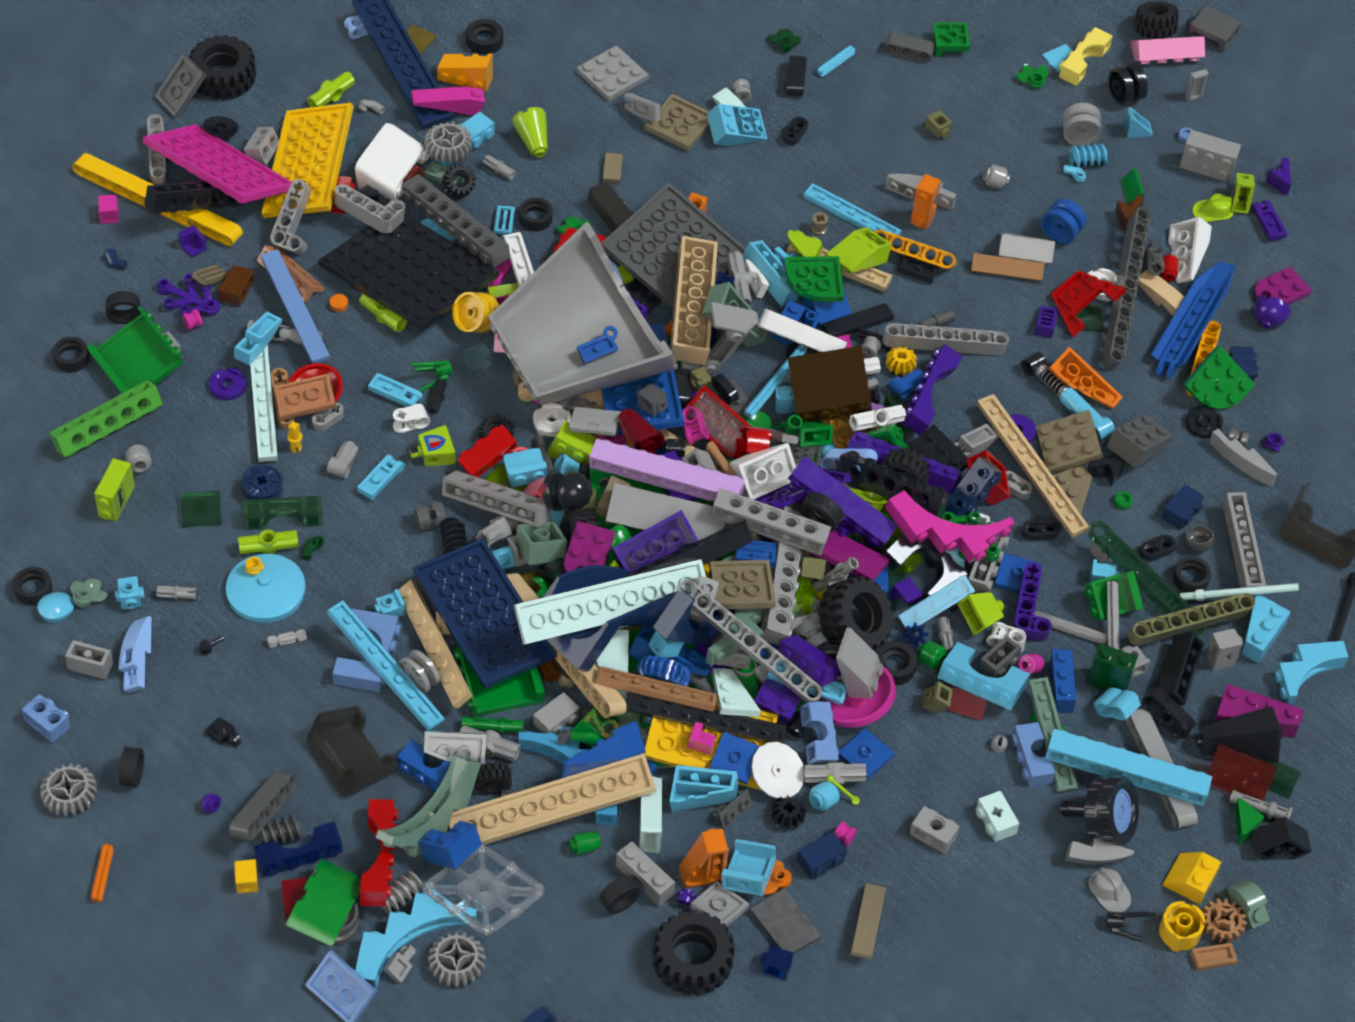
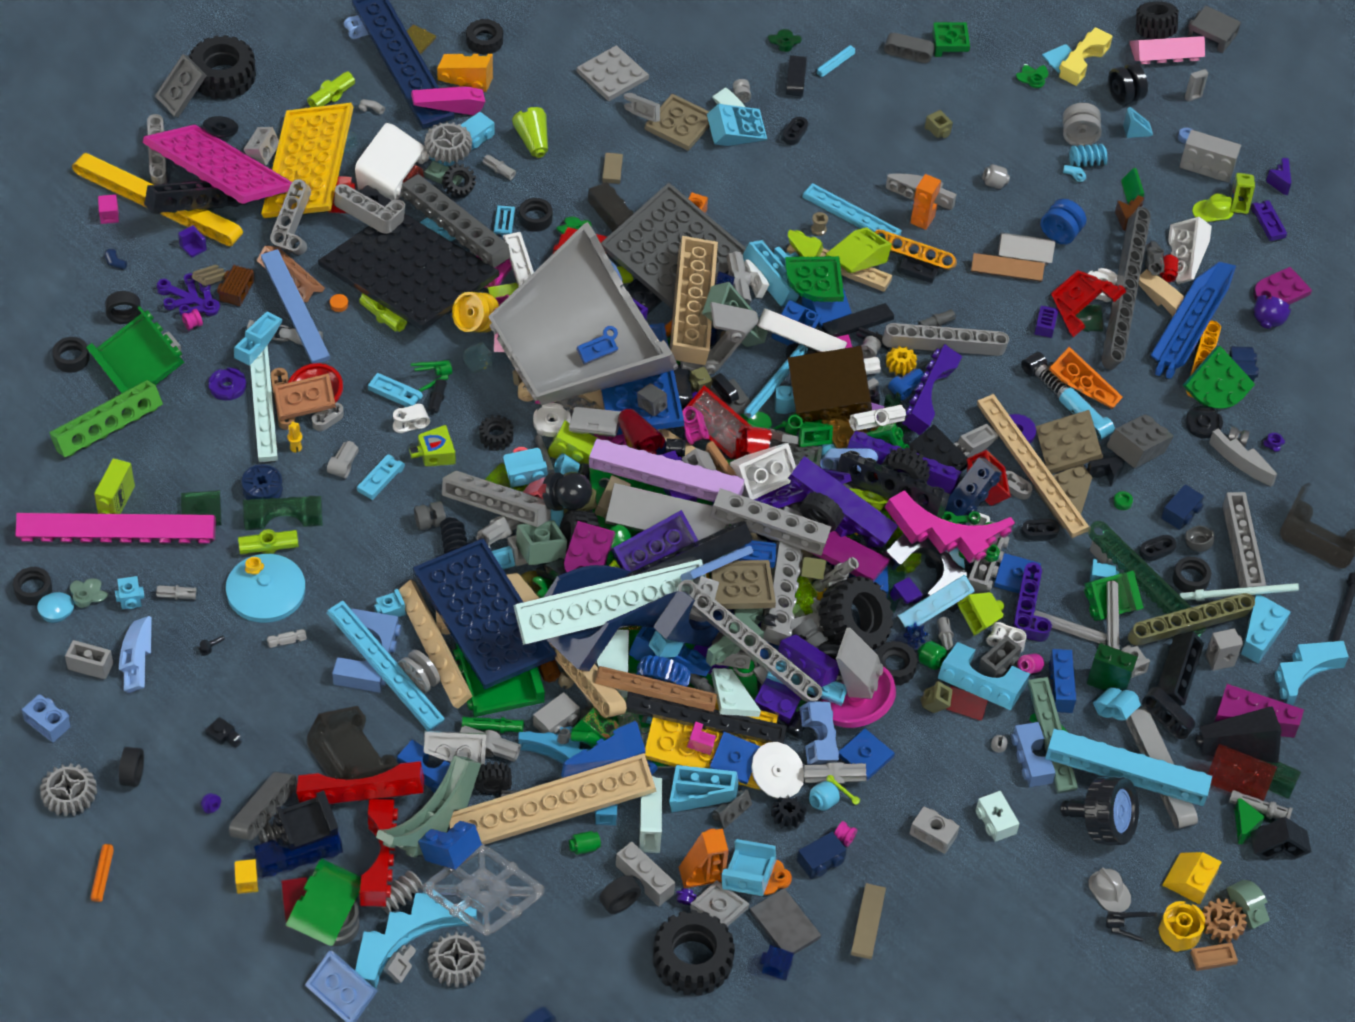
(115, 527): none -> dark pink brick
(139, 458): light grey head -> none
(306, 822): none -> black panel
(312, 545): dark green arm -> none
(398, 781): none -> red arch
(487, 451): red brick -> none
(719, 562): none -> medium blue tile
(769, 619): none -> black hand
(1096, 853): light grey slope -> none

